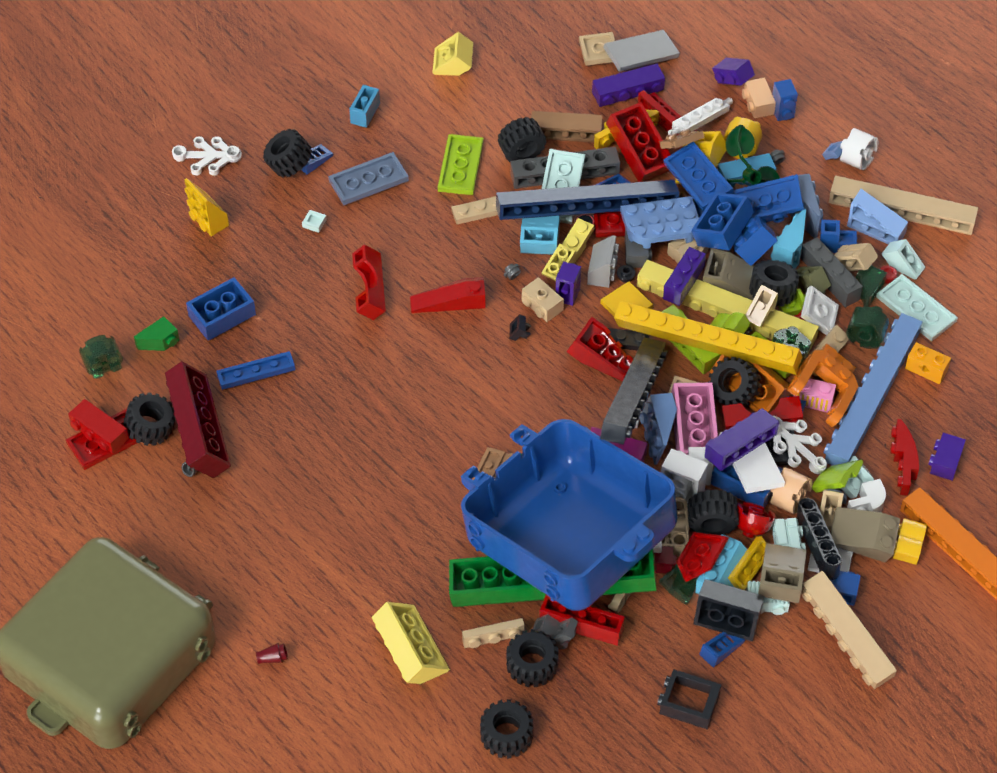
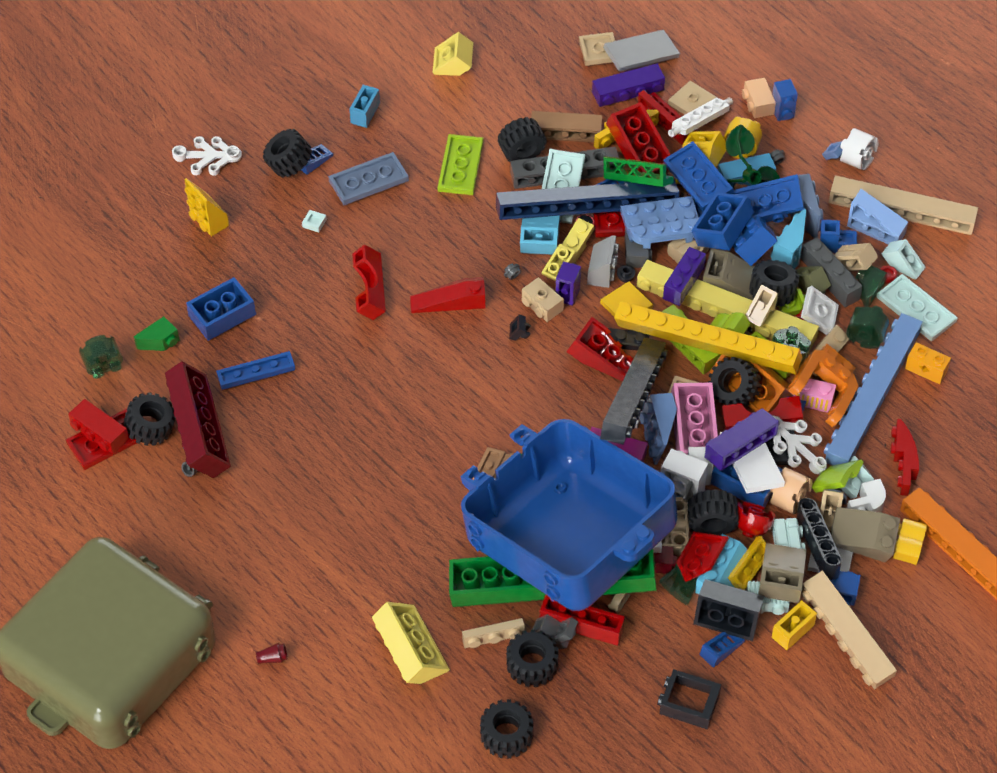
(474, 210): tan plate -> none
(634, 175): none -> green fence
(685, 137): medium nougat plate -> none
(690, 98): none -> tan plate
(733, 71): dark purple brick -> none
(794, 625): none -> yellow brick
(947, 456): dark purple brick -> none

